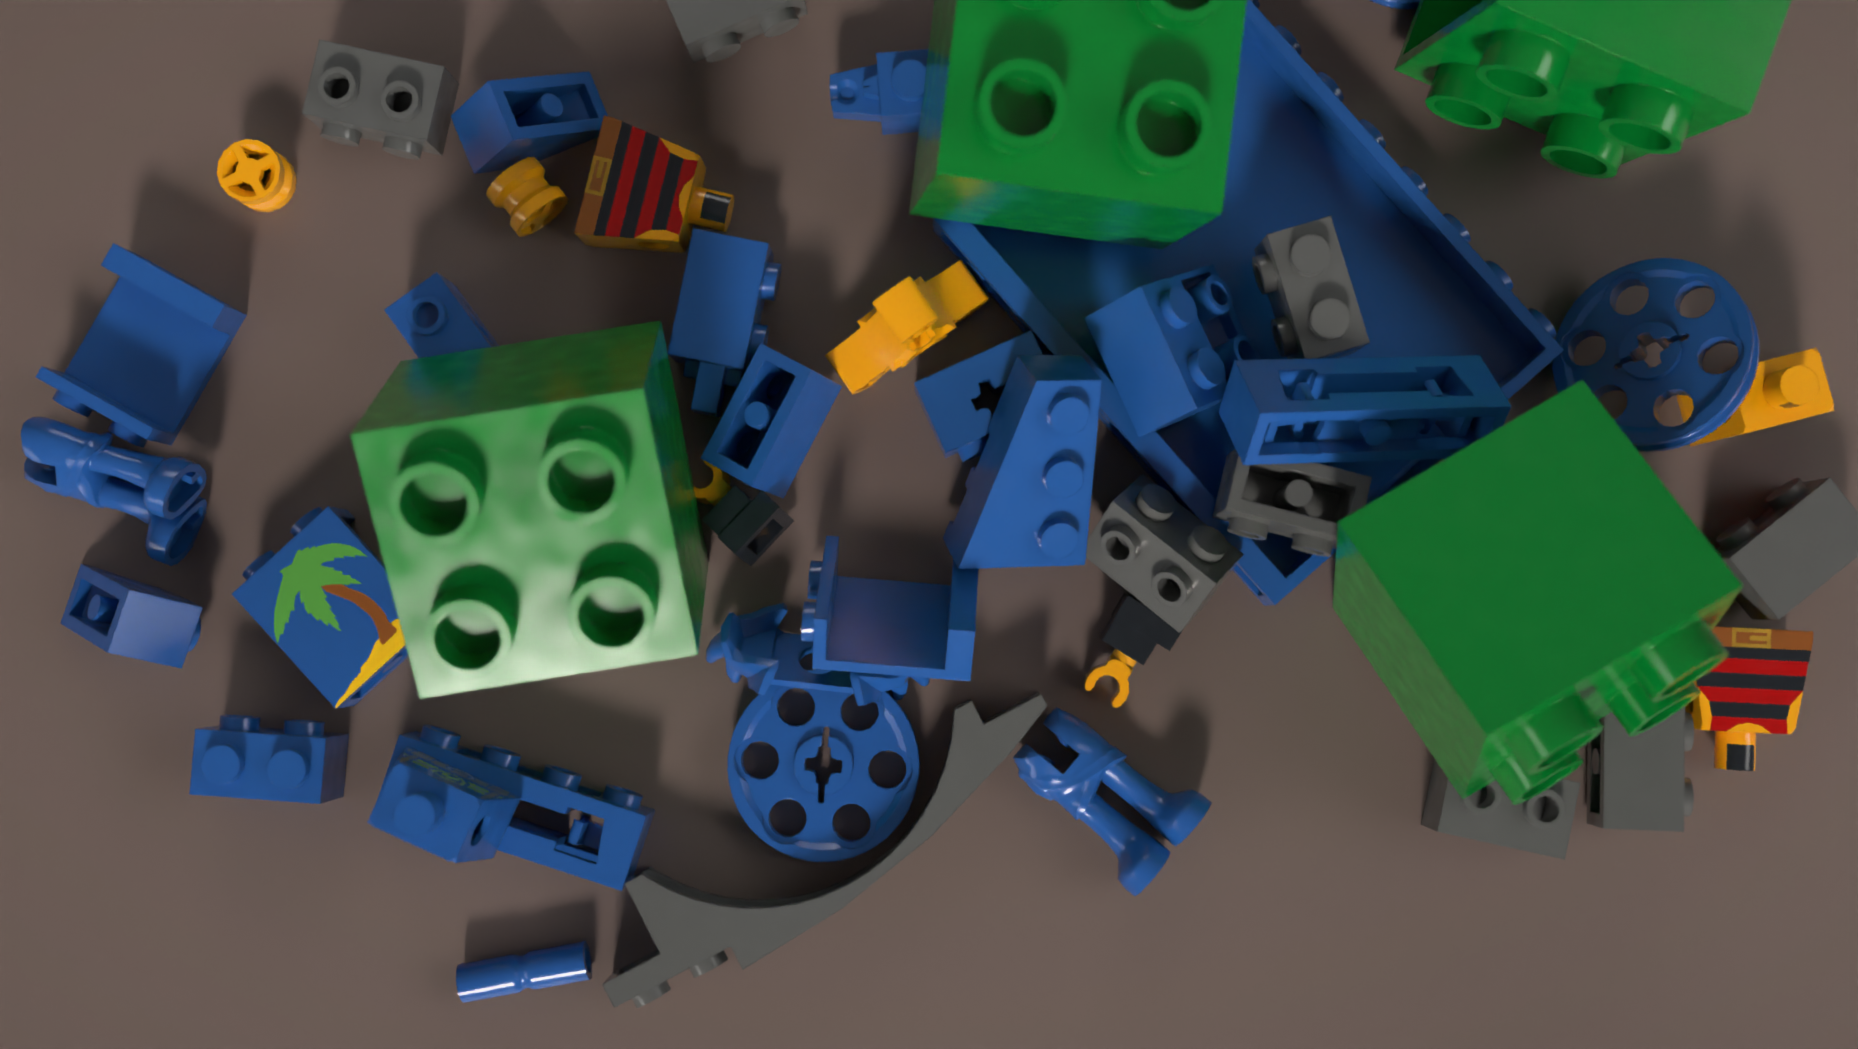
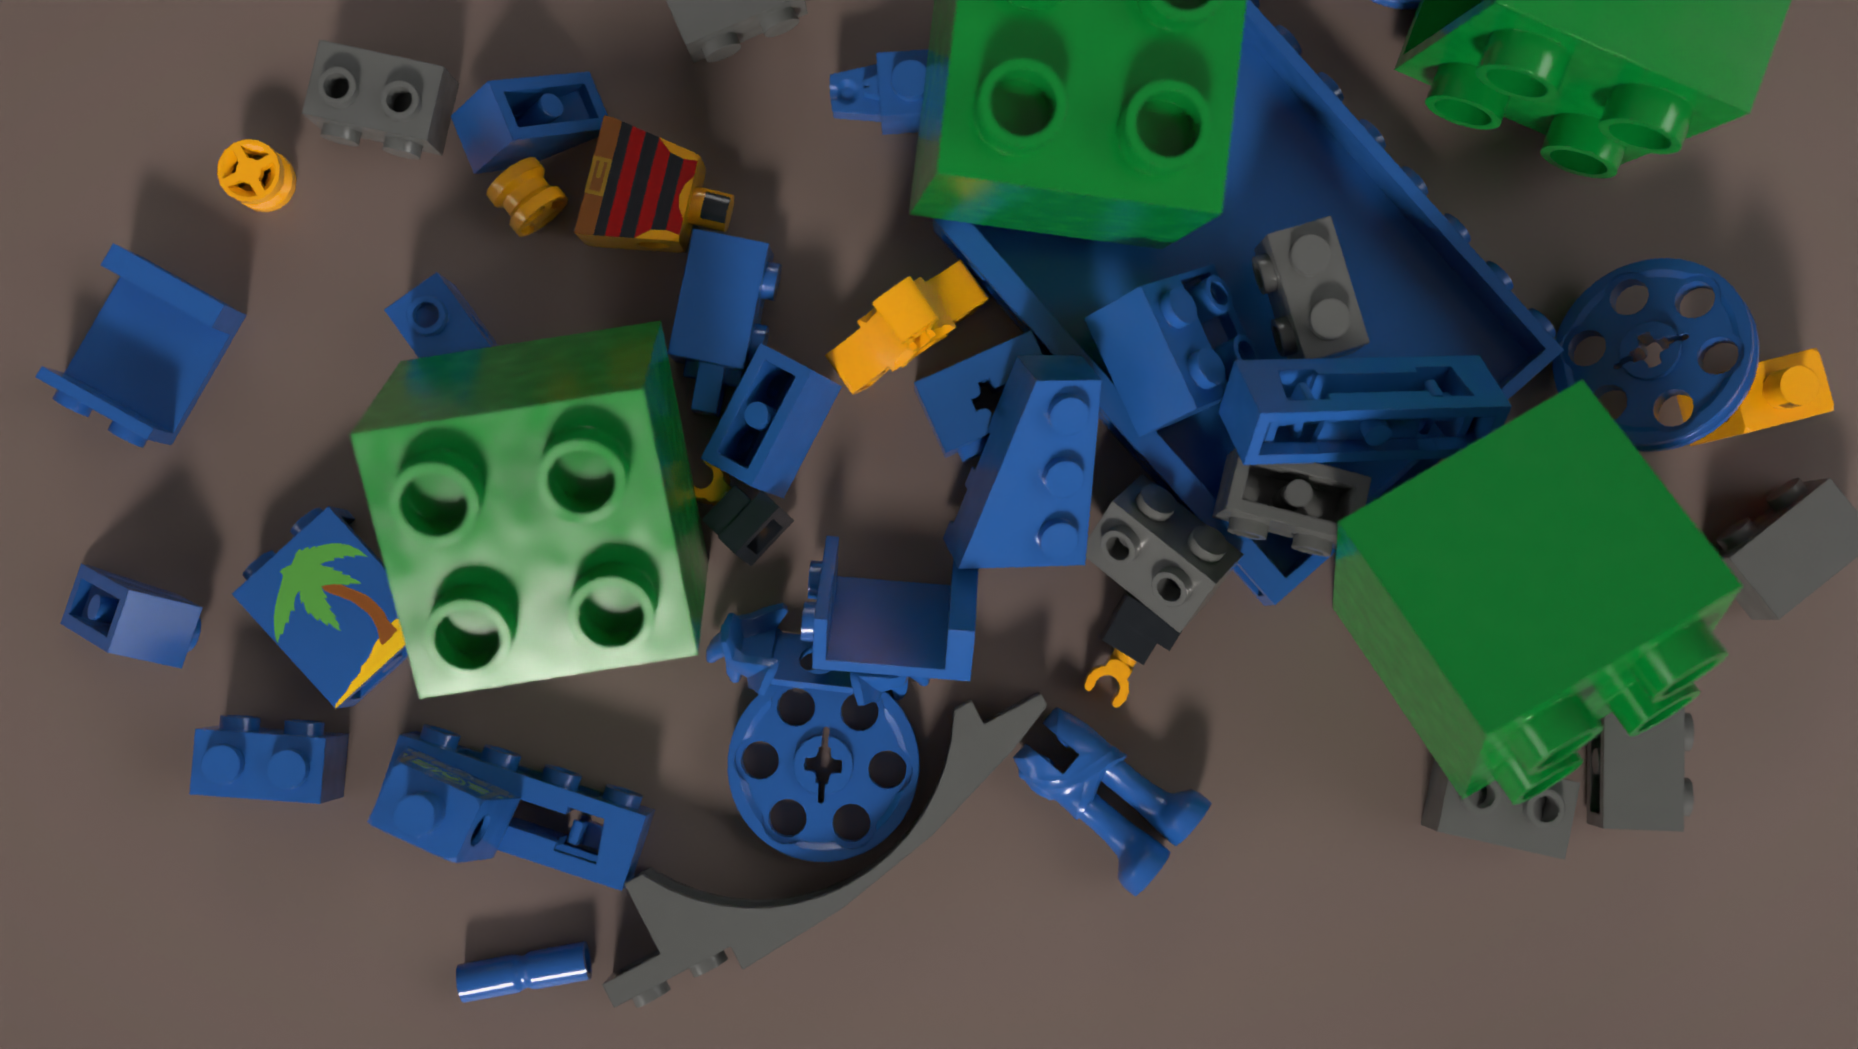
(138, 483): blue piece -> none
(1751, 691): torso -> none

